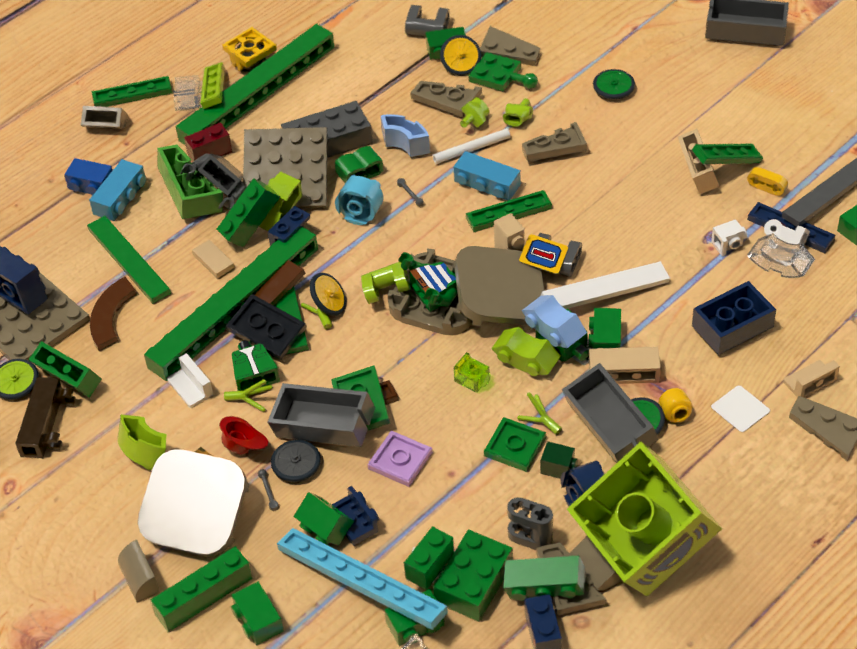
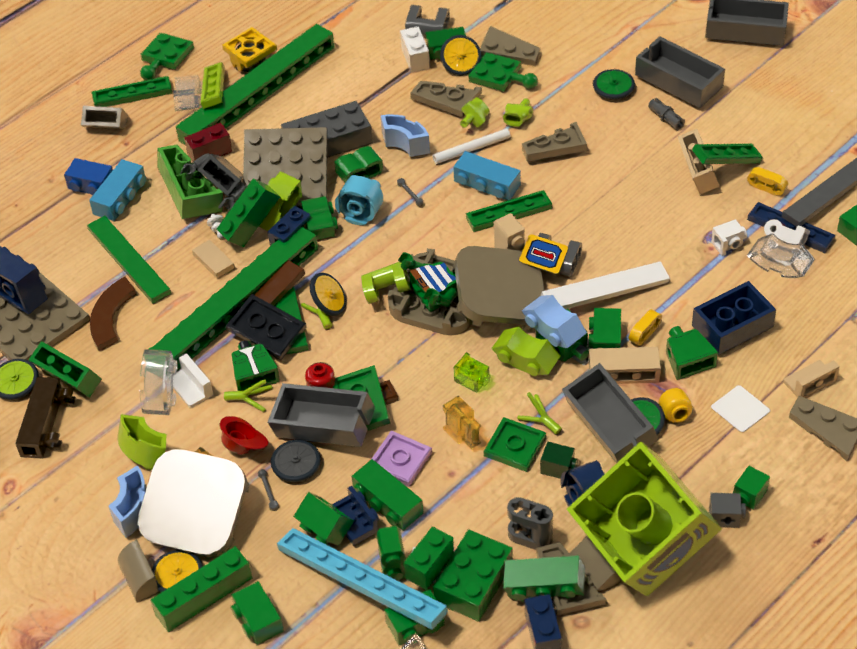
(129, 501): none -> light blue brick
(158, 393): none -> clear brick
(164, 51): none -> green plate
(174, 567): none -> yellow wheel
(213, 222): none -> white hair
(320, 375): none -> red head
(321, 221): none -> green brick
(387, 495): none -> green brick
(391, 552): none -> green brick
(414, 49): none -> white brick
(461, 422): none -> clear yellow piece
(645, 327): none -> yellow beam
(666, 113): none -> dark grey pin
(680, 71): none -> dark grey piece
(689, 352): none -> green torso
(727, 509): none -> dark grey brick
(752, 486): none -> green brick

